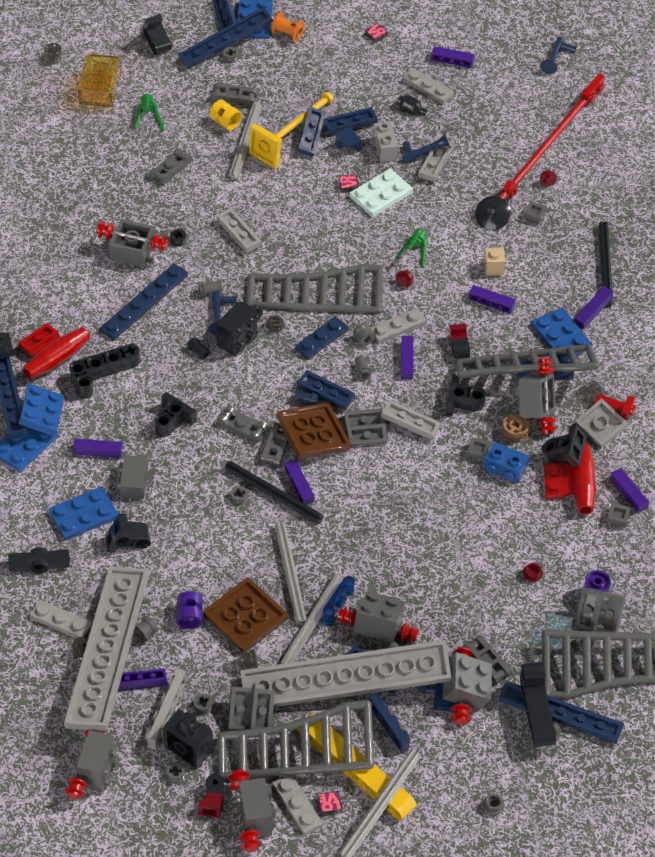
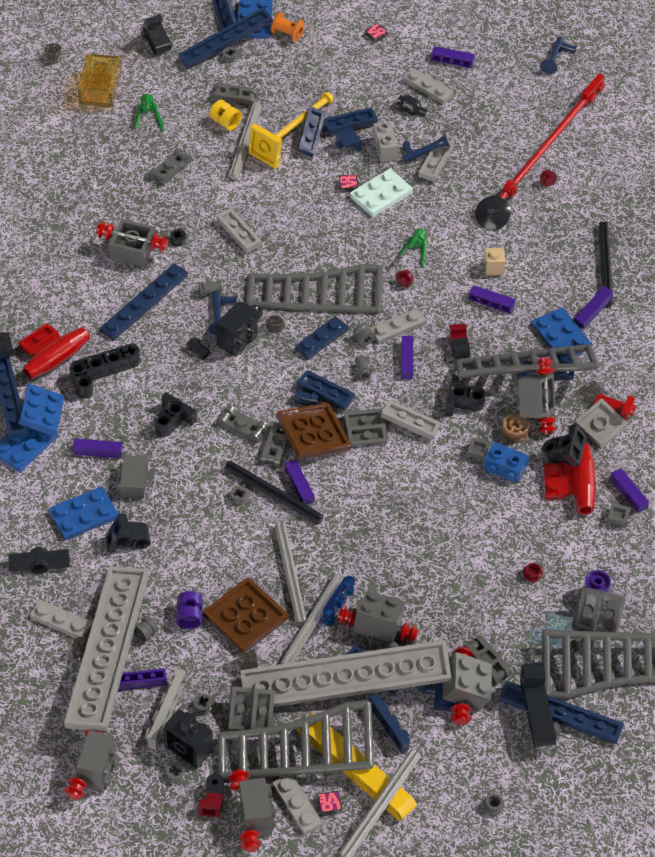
(535, 212): dark grey plate -> none

